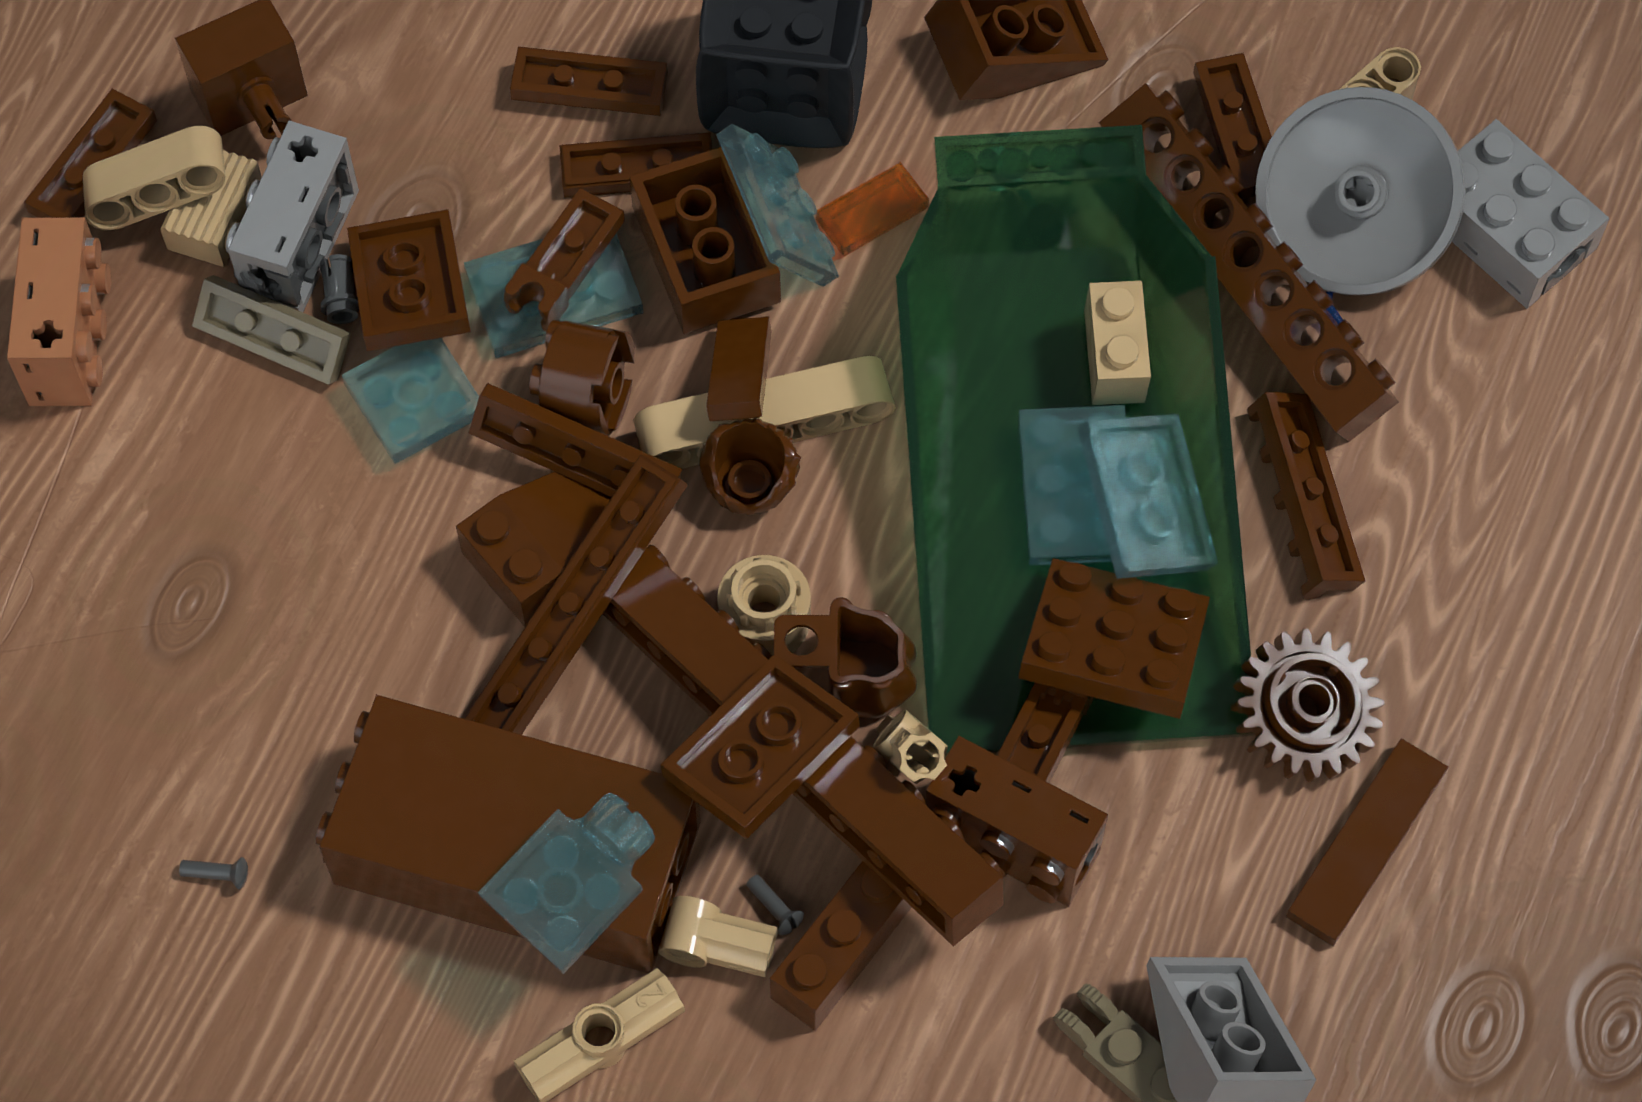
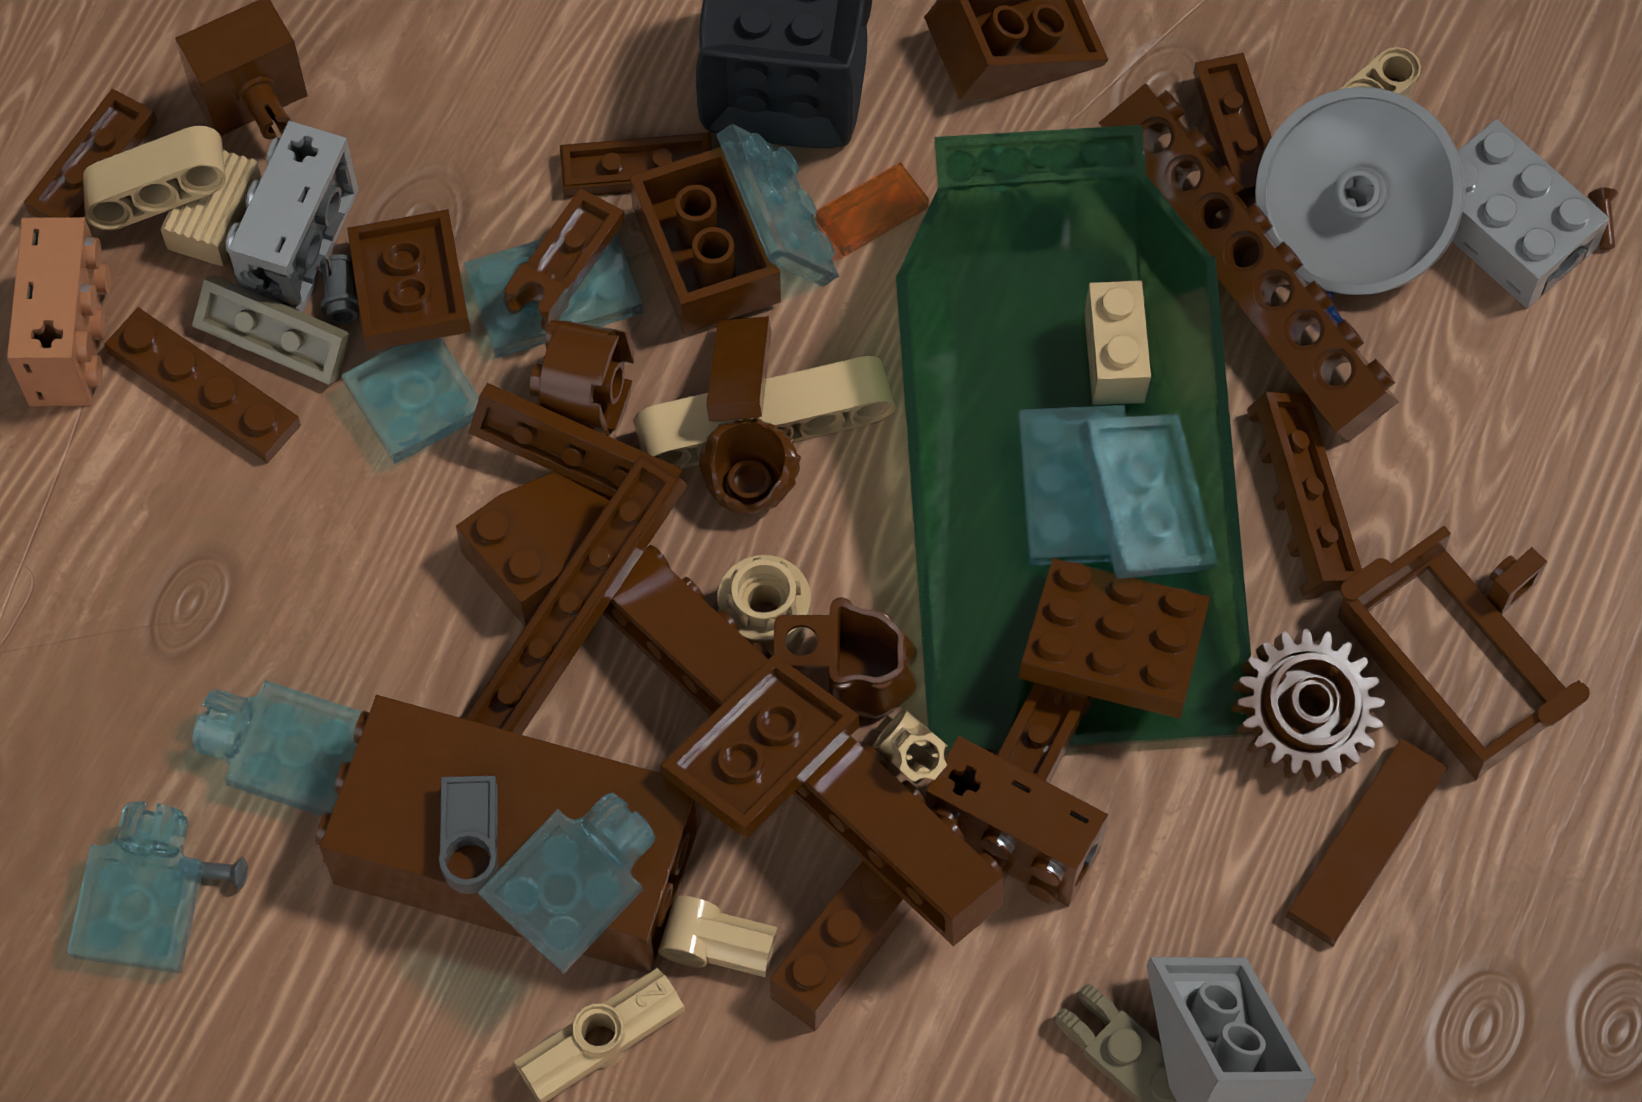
(138, 893): none -> clear light blue plate
(202, 385): none -> reddish brown plate
(279, 743): none -> clear light blue plate
(469, 819): none -> dark grey piece
(589, 81): reddish brown plate -> none
(787, 919): dark grey piece -> none
(1383, 579): none -> reddish brown piece
(1515, 578): none -> reddish brown plate
(1603, 199): none -> reddish brown piece

